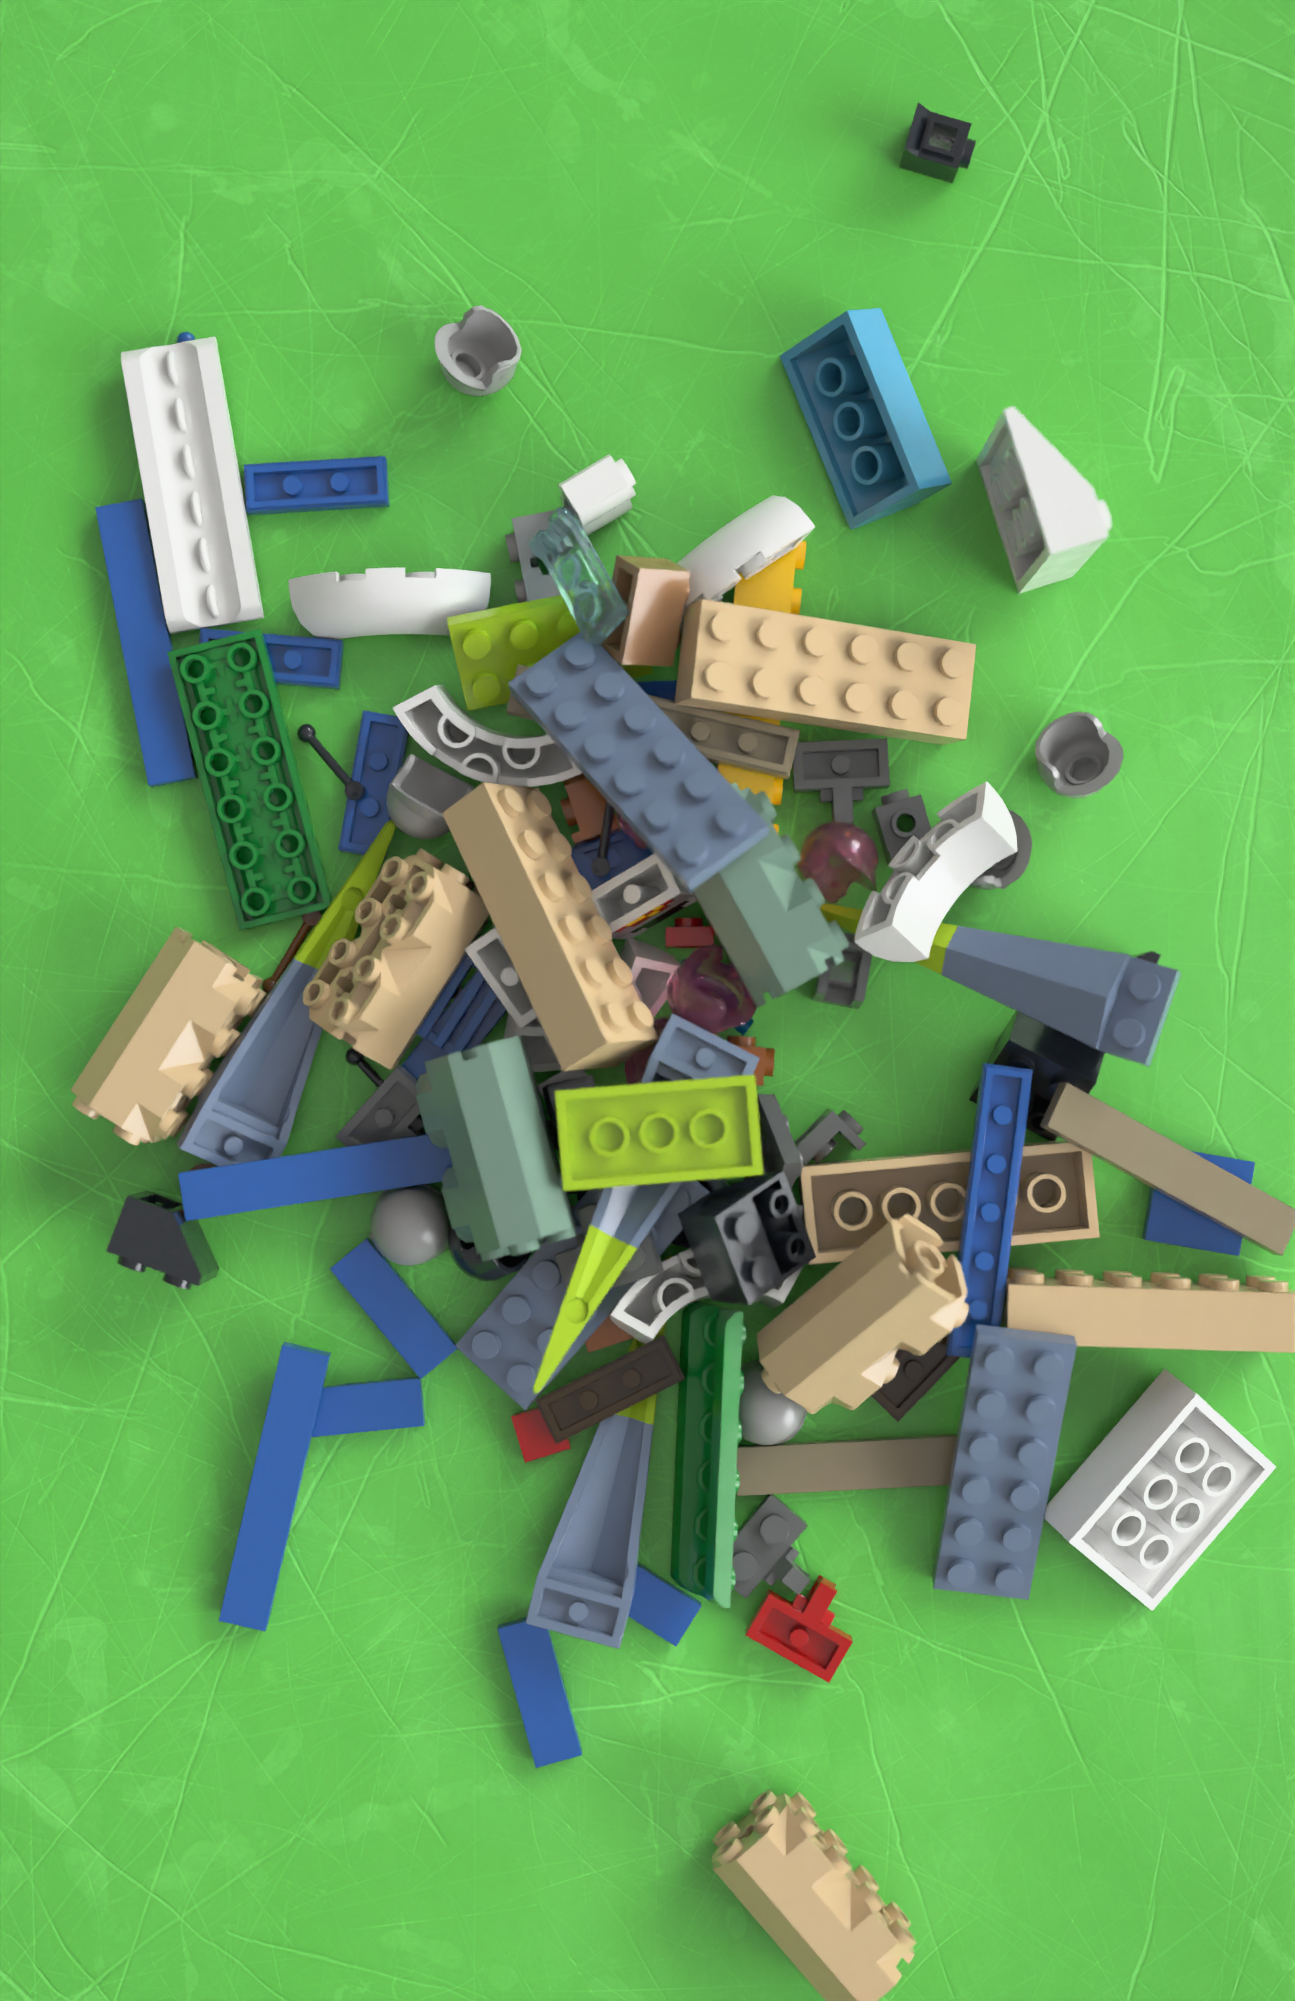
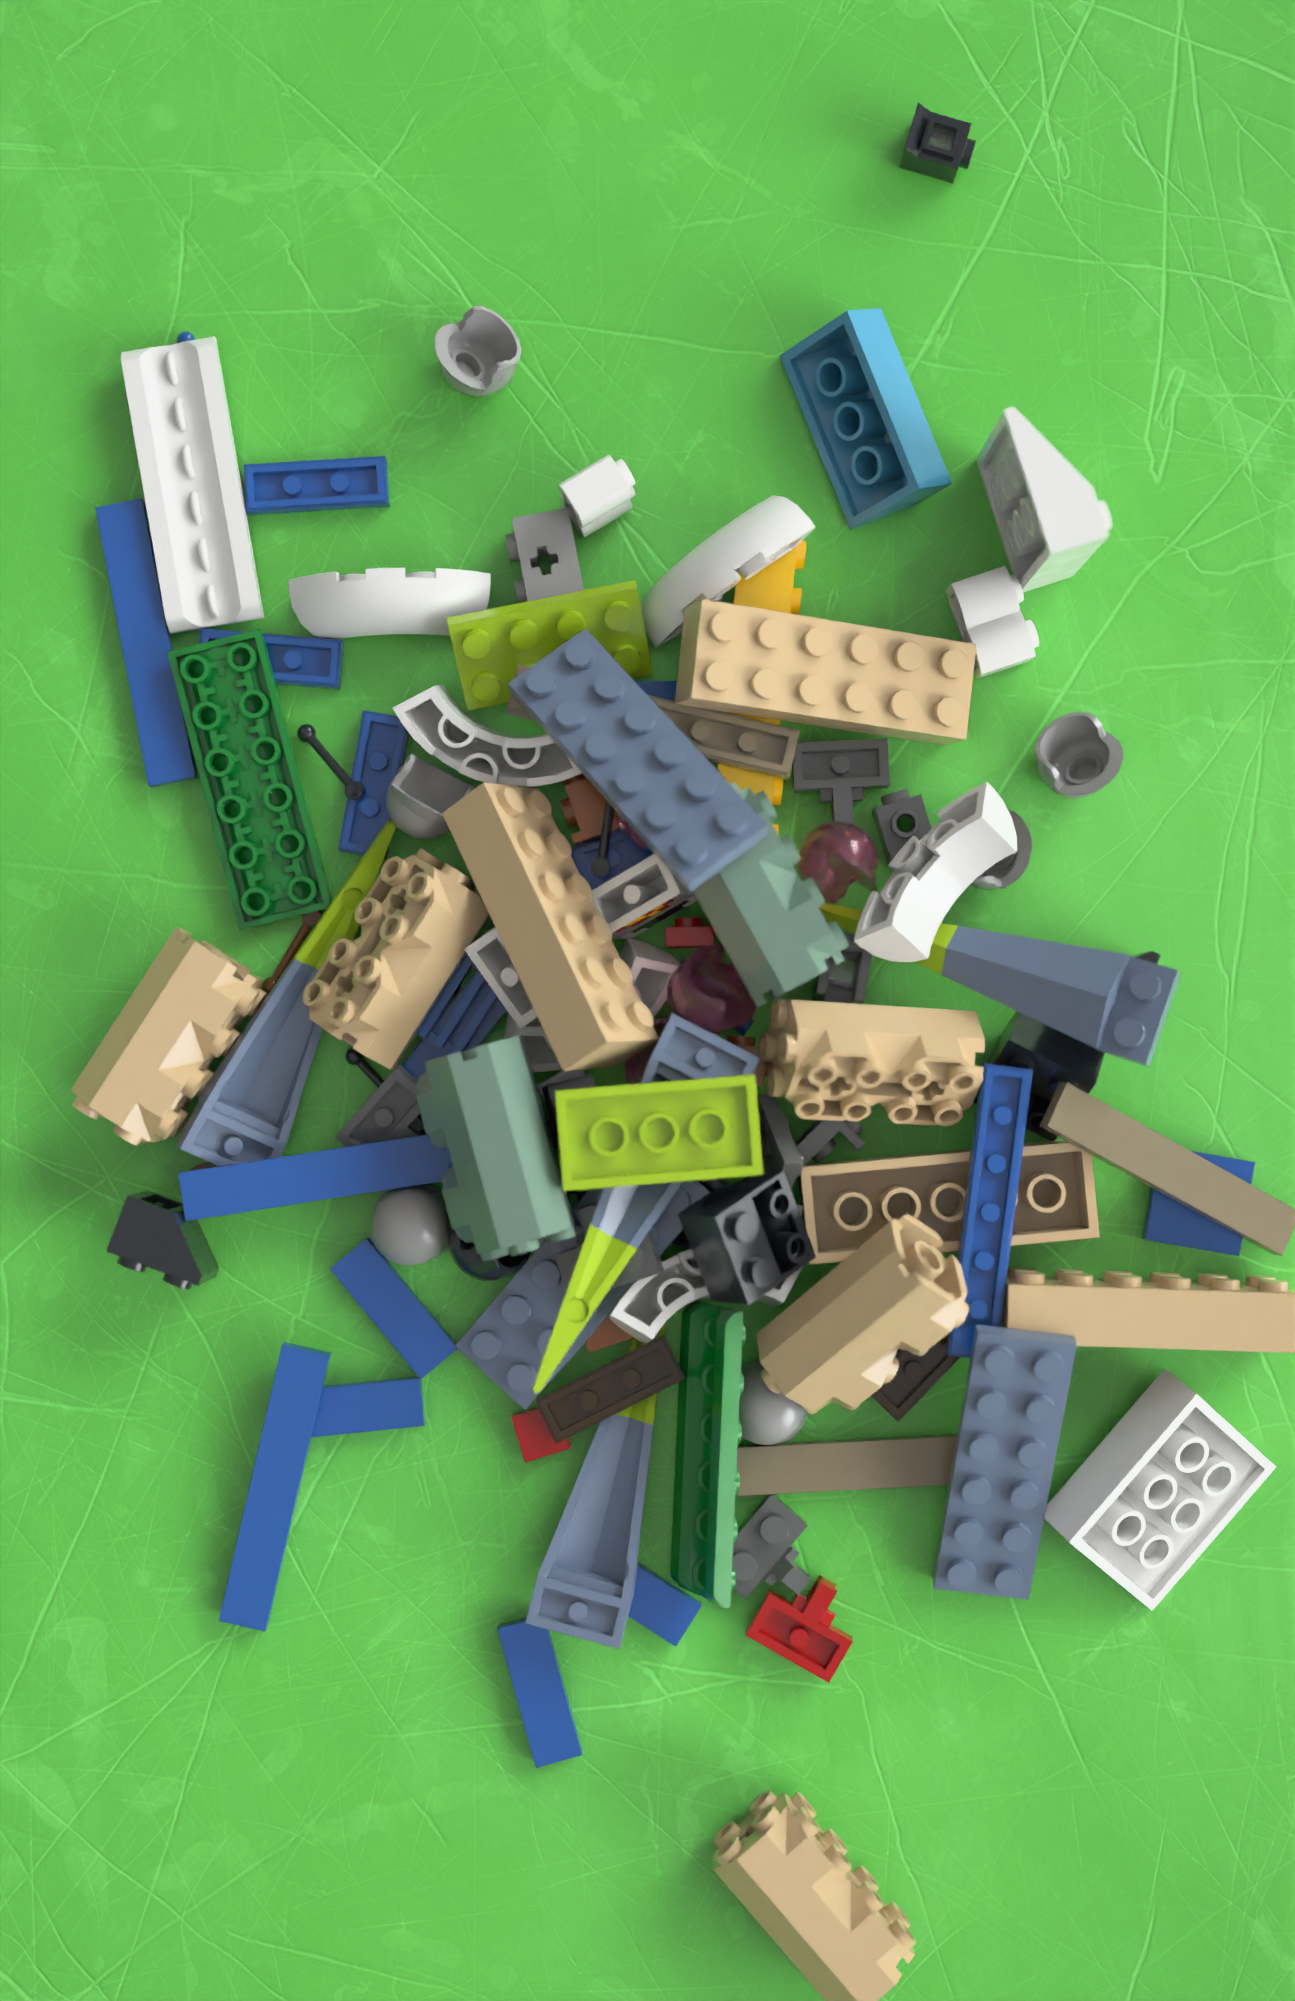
(579, 576): clear light blue plate -> none
(655, 601): medium nougat brick -> none
(850, 1056): none -> tan brick
(991, 618): none -> white brick

